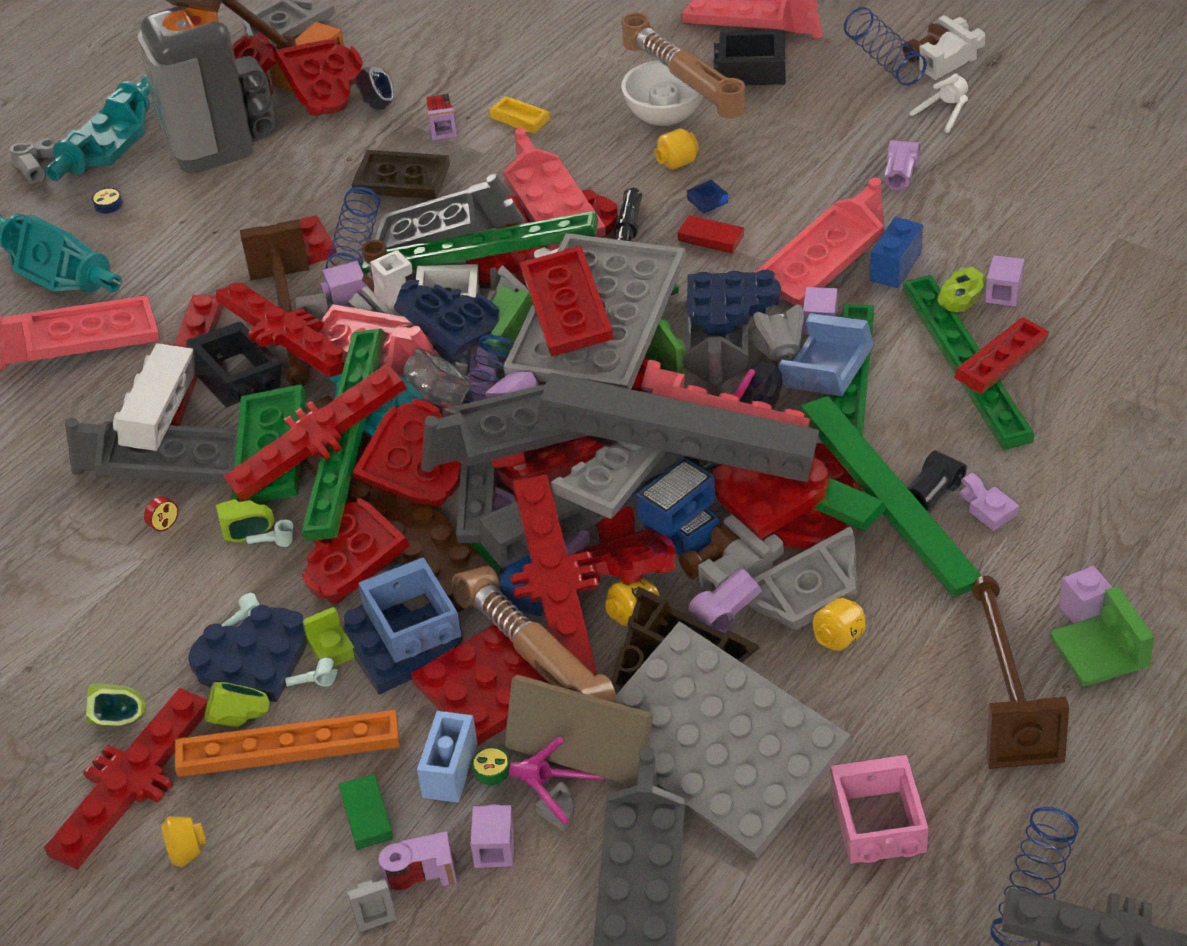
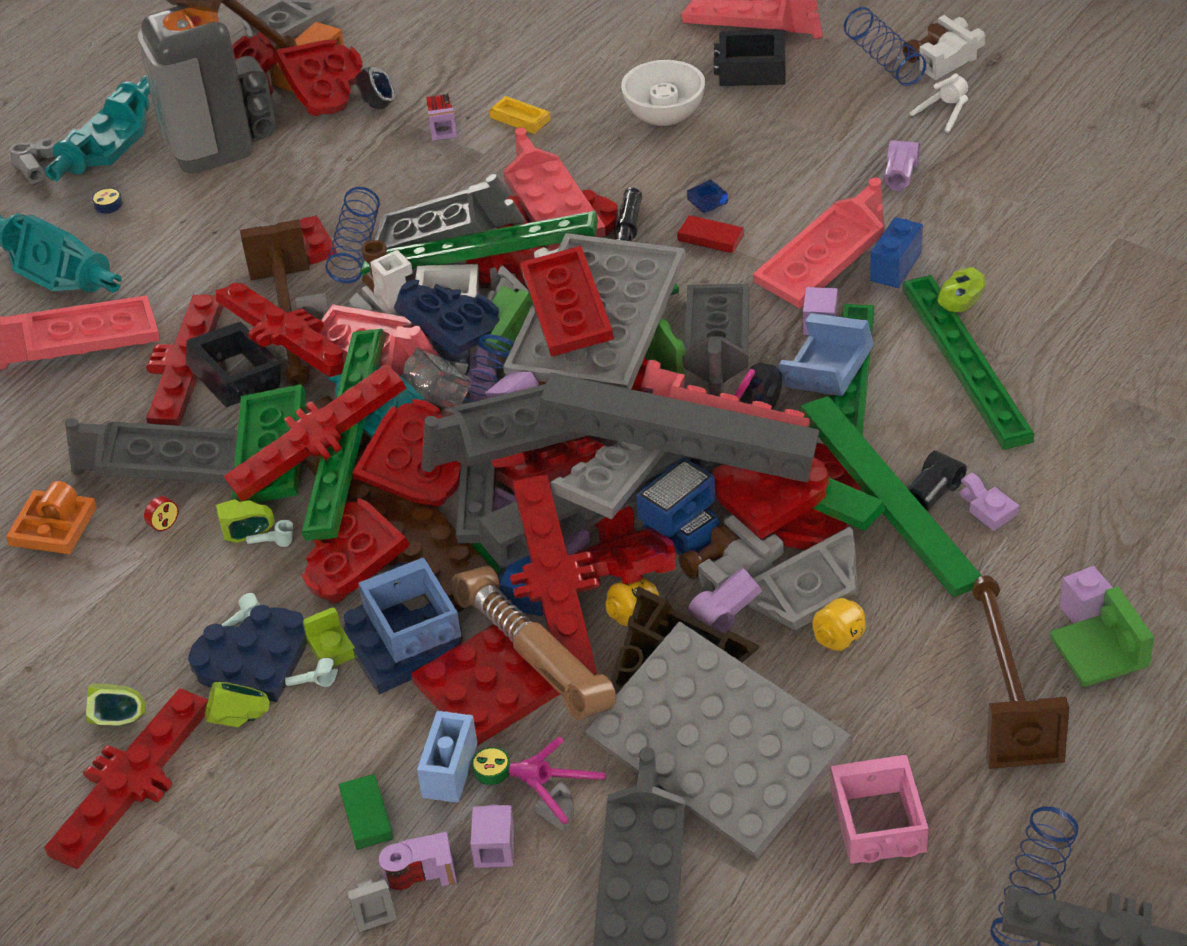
(52, 520): none -> orange plate
(154, 397): white brick -> none
(183, 839): yellow cone -> none
(286, 743): orange plate -> none
(342, 283): lavender brick -> none
(401, 174): dark brown plate -> none
(595, 732): dark tan tile -> none
(676, 149): yellow head -> none
(724, 92): medium nougat piece -> none
(729, 298): dark blue plate -> none
(779, 334): light grey brick -> none
(1001, 355): red plate -> none
(1004, 280): lavender brick -> none

